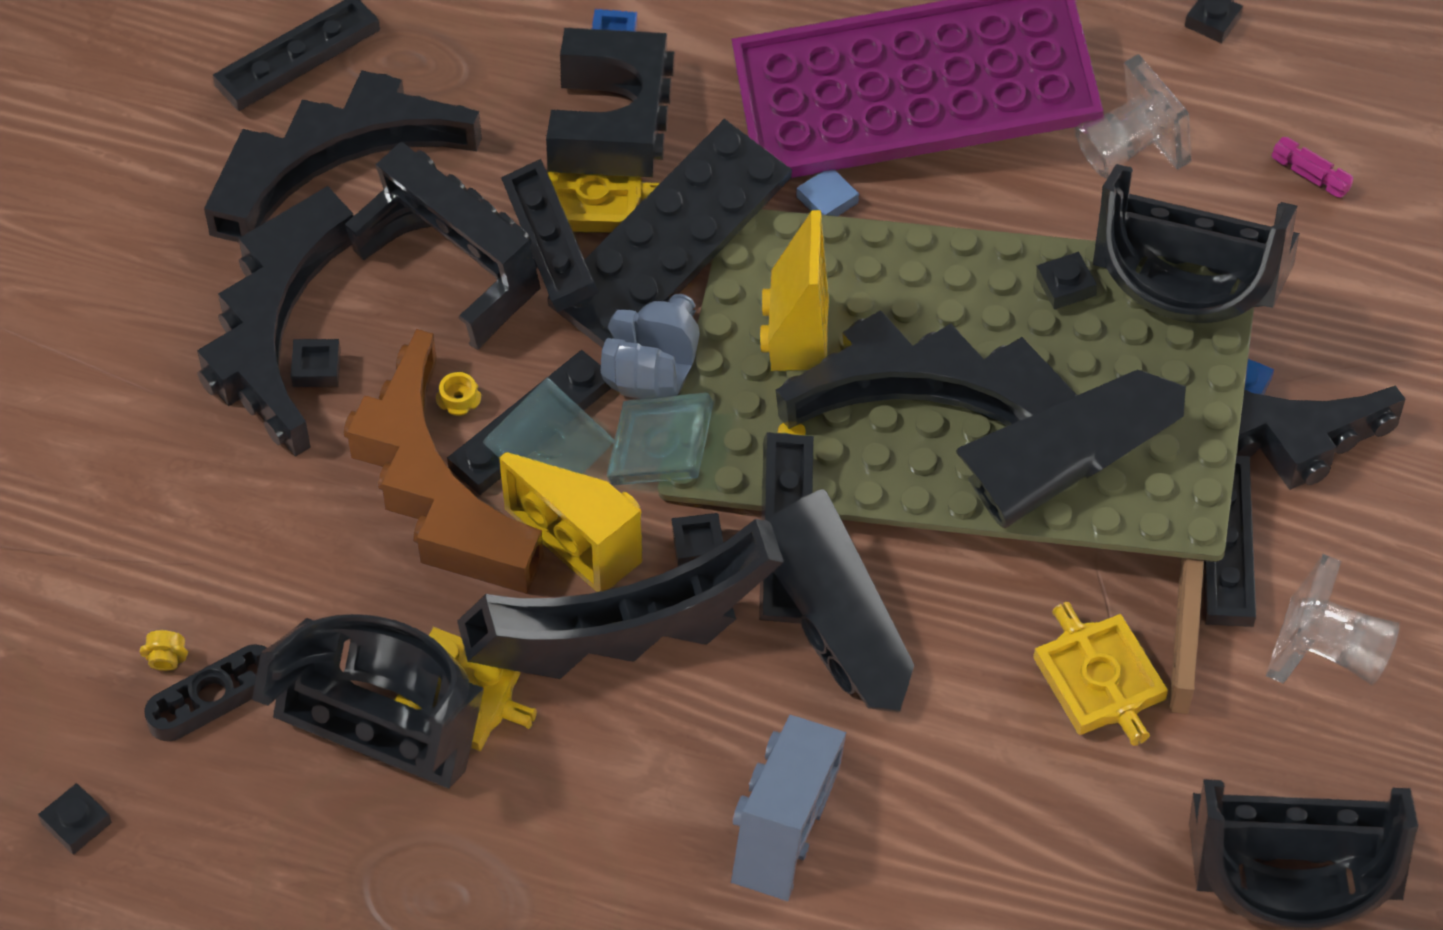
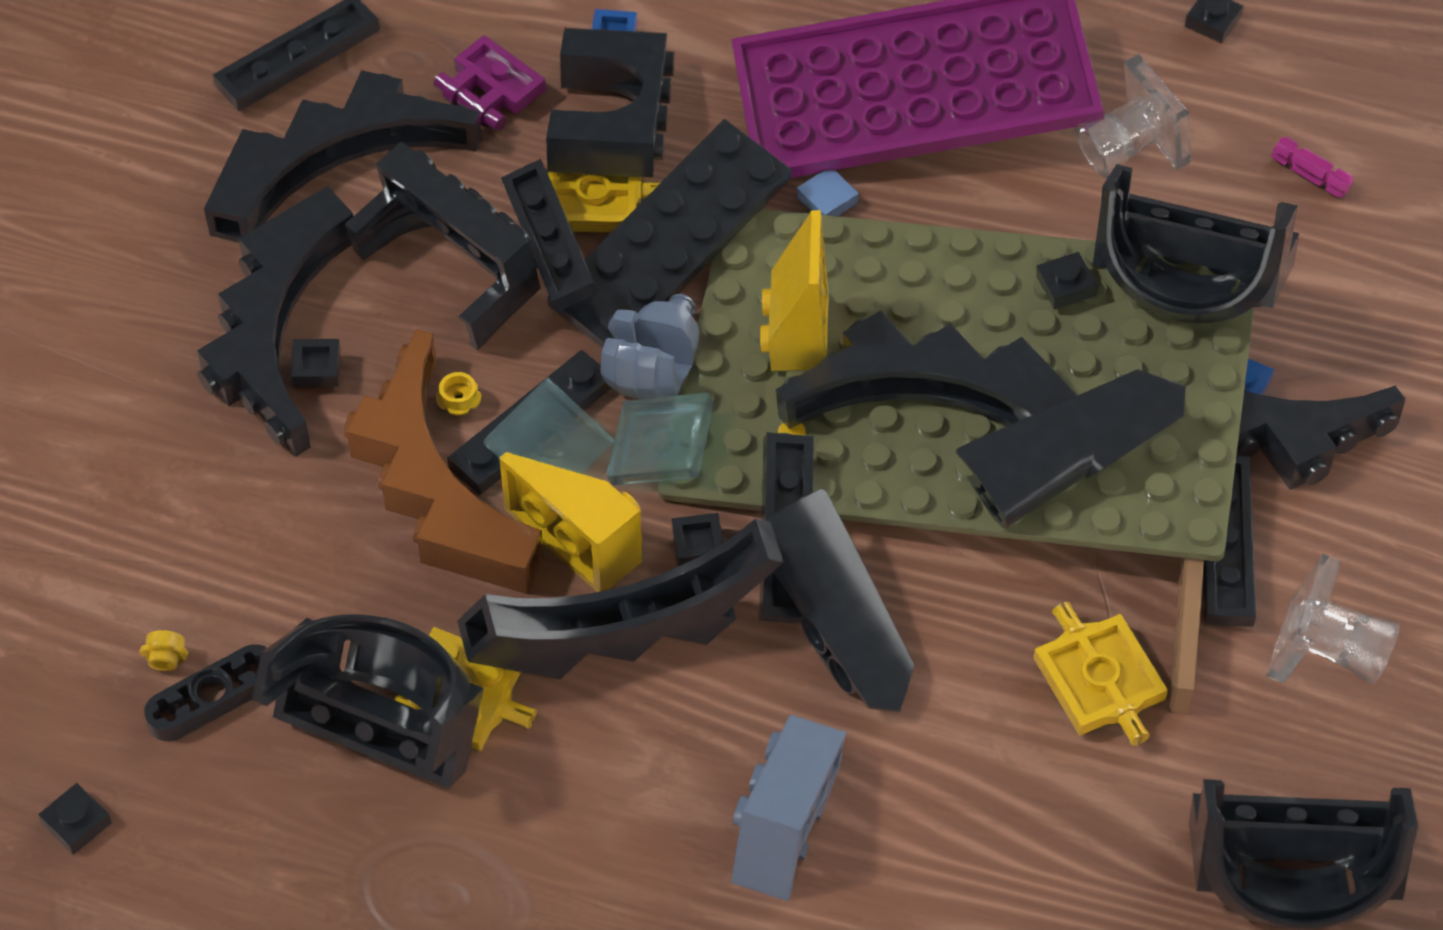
(496, 72): none -> magenta plate

